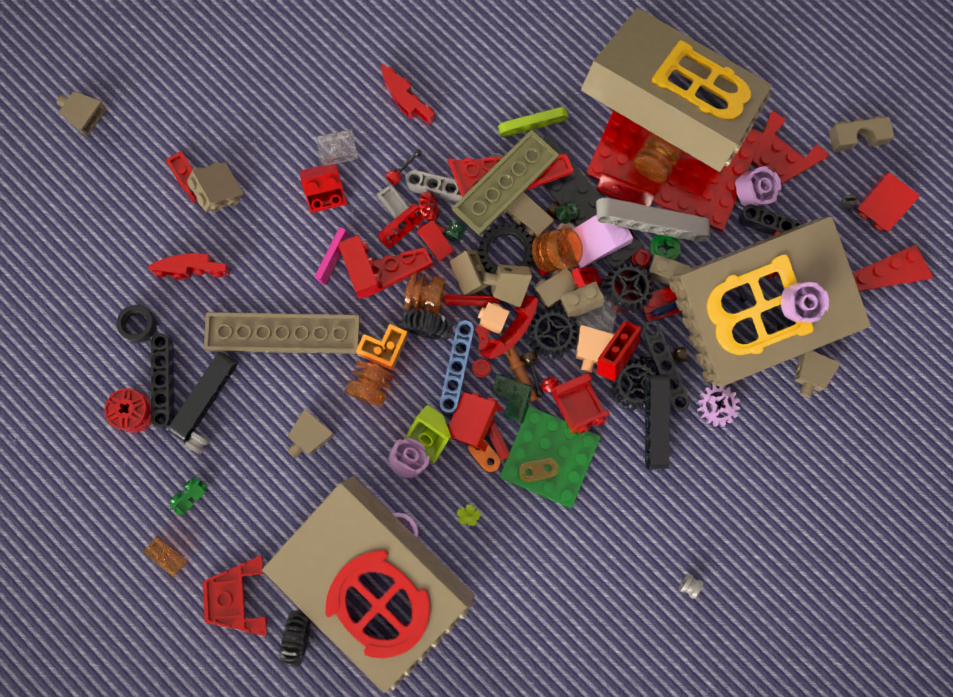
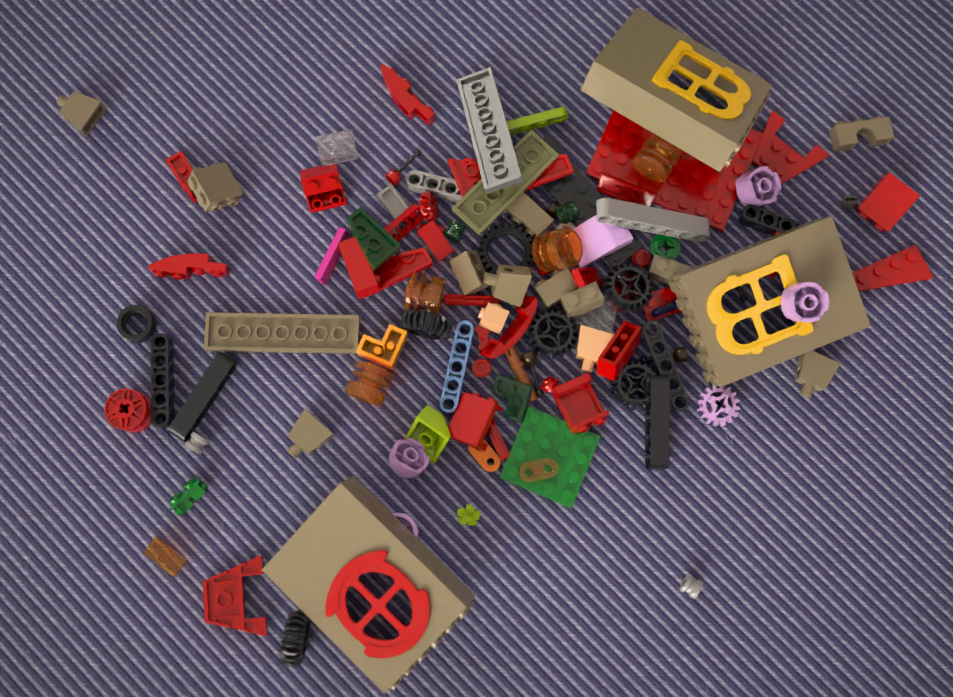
(372, 238): none -> dark green wing
(489, 131): none -> plate

